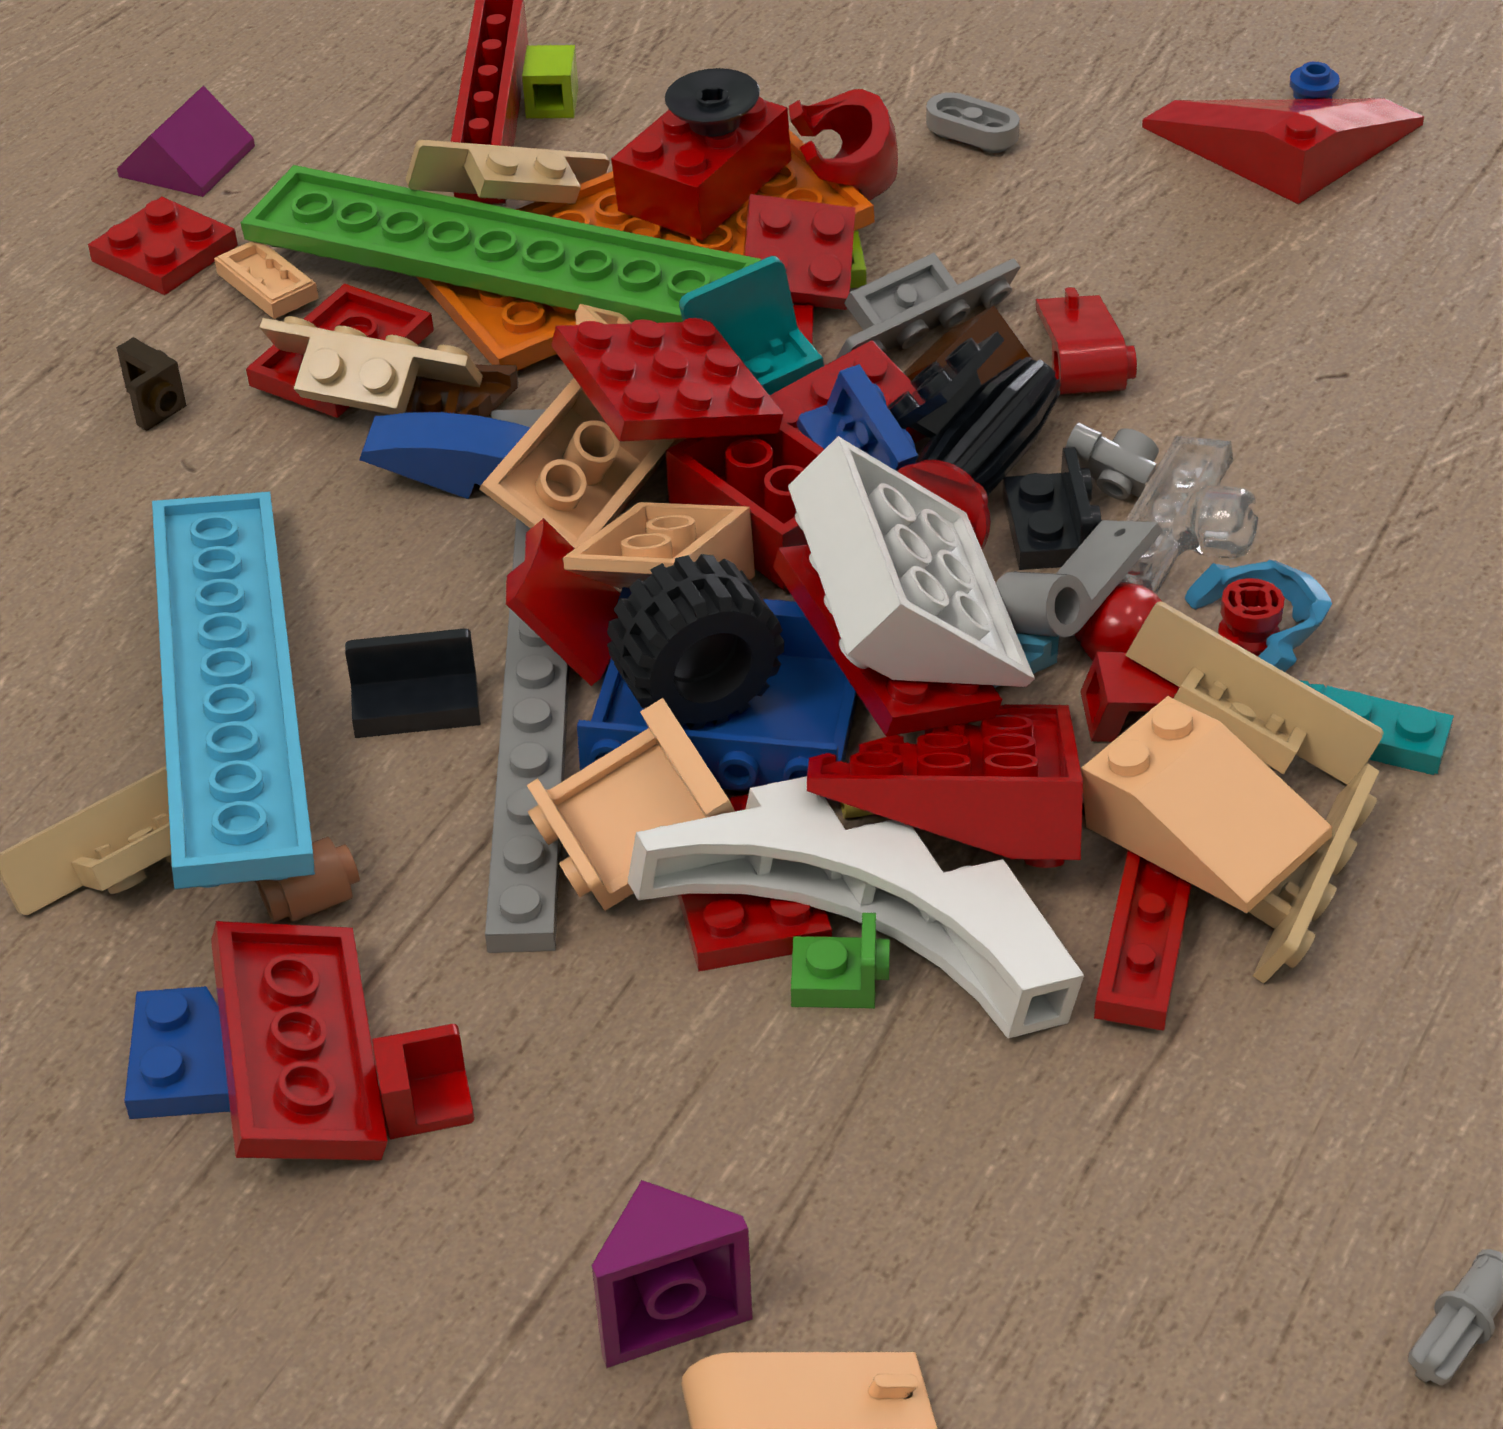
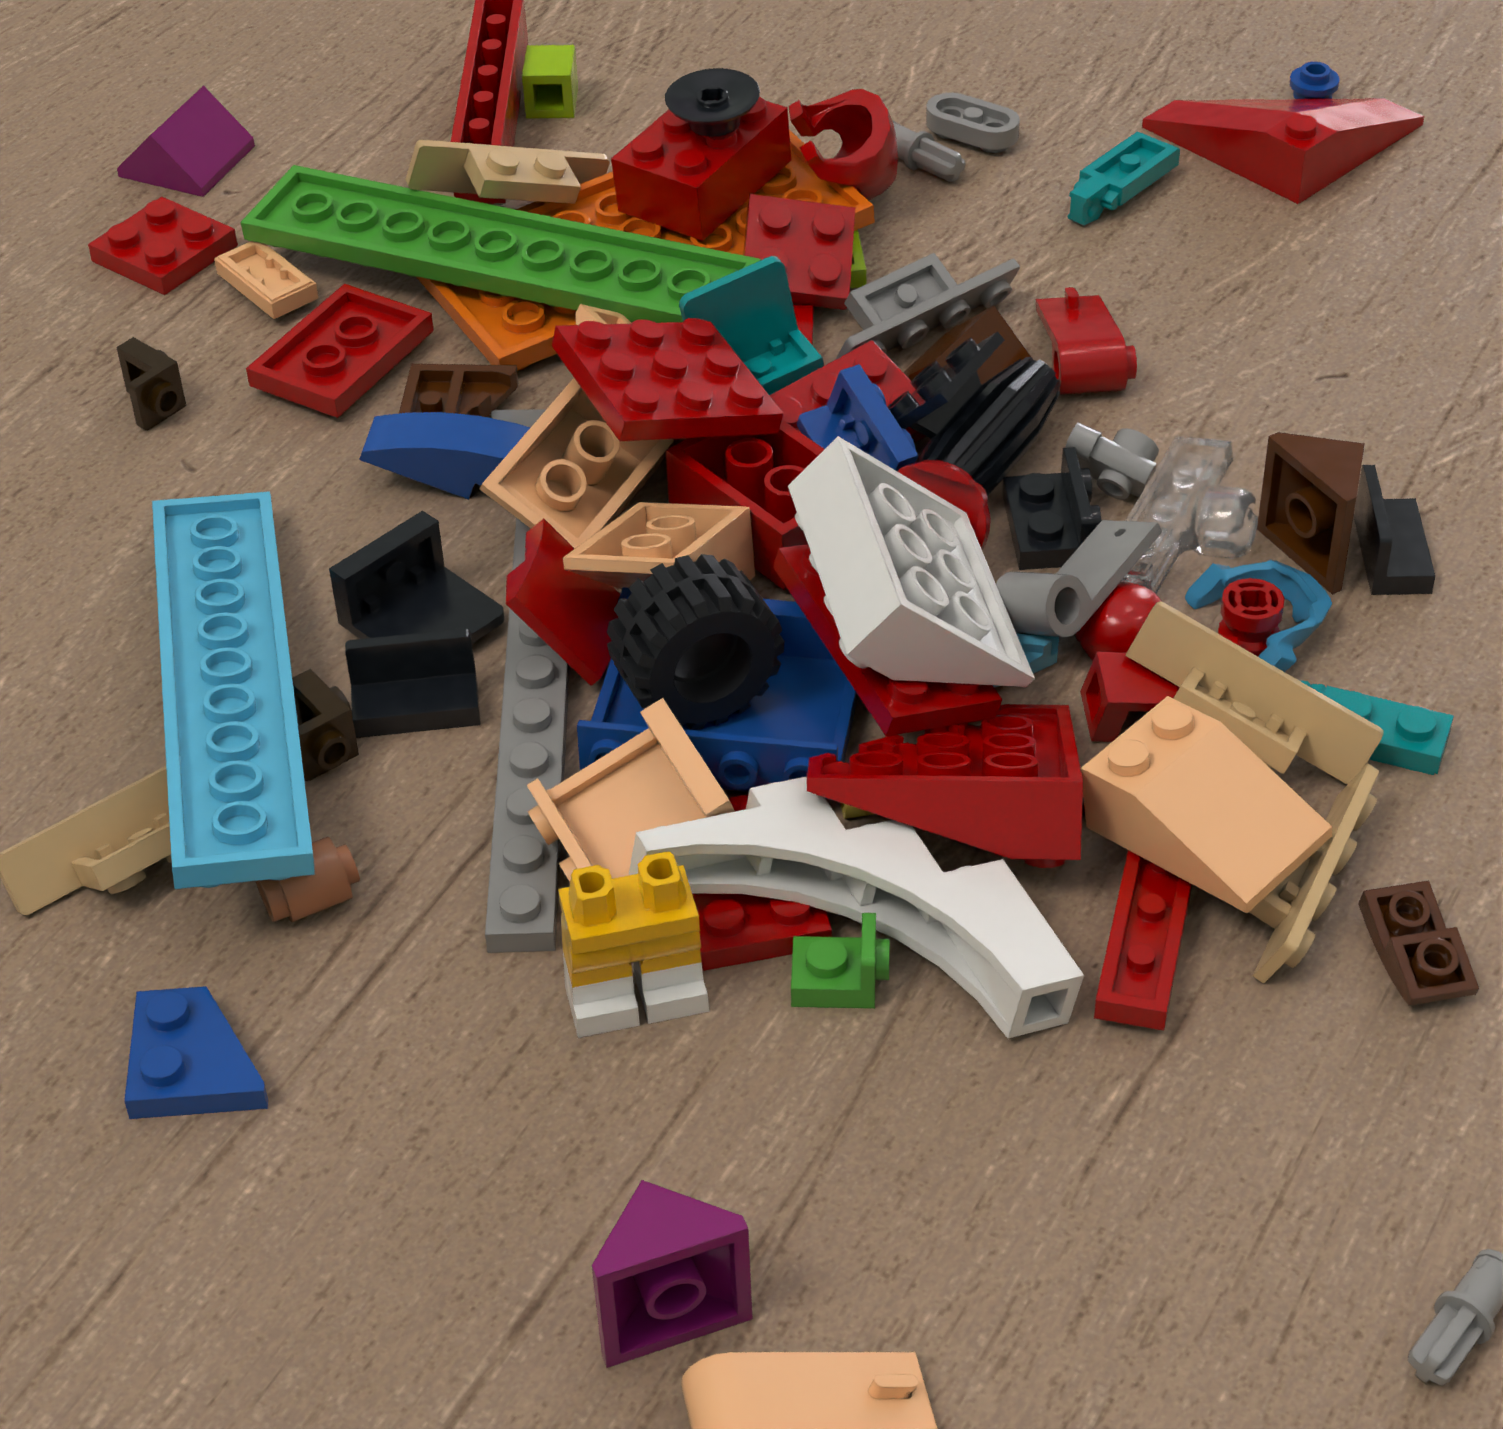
(296, 1043): red plate -> none
(323, 725): none -> dark brown bracket
(362, 370): tan bracket -> none
(405, 588): none -> black bracket
(423, 1081): red panel -> none
(624, 921): none -> yellow hips
(922, 152): none -> light grey axle
(1120, 176): none -> teal hinge
(1311, 502): none -> reddish brown slope
(1391, 540): none -> black panel
(1415, 946): none -> reddish brown slope

